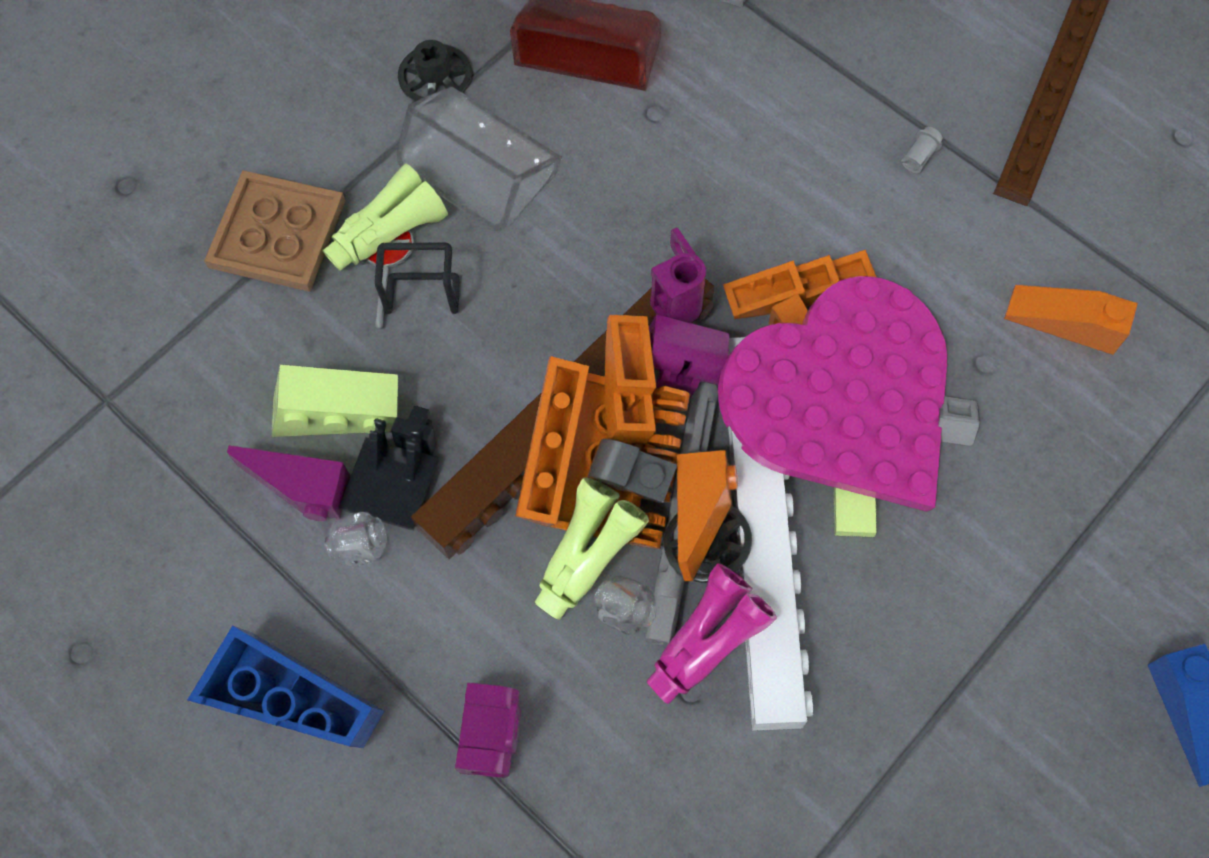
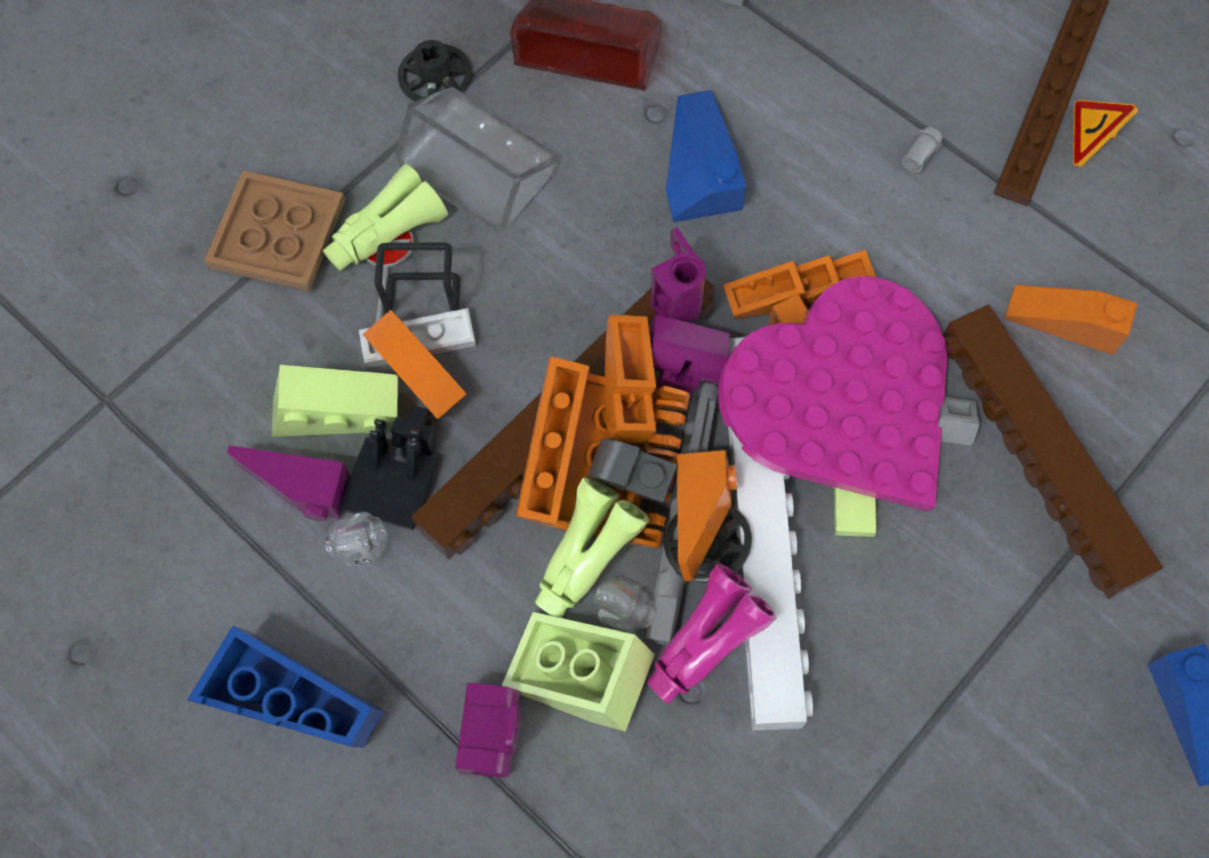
(414, 364): none -> orange slope
(436, 332): none -> white tile
(580, 669): none -> yellowish green slope
(703, 162): none -> blue wedge
(1050, 453): none -> reddish brown brick
(1095, 124): none -> piece

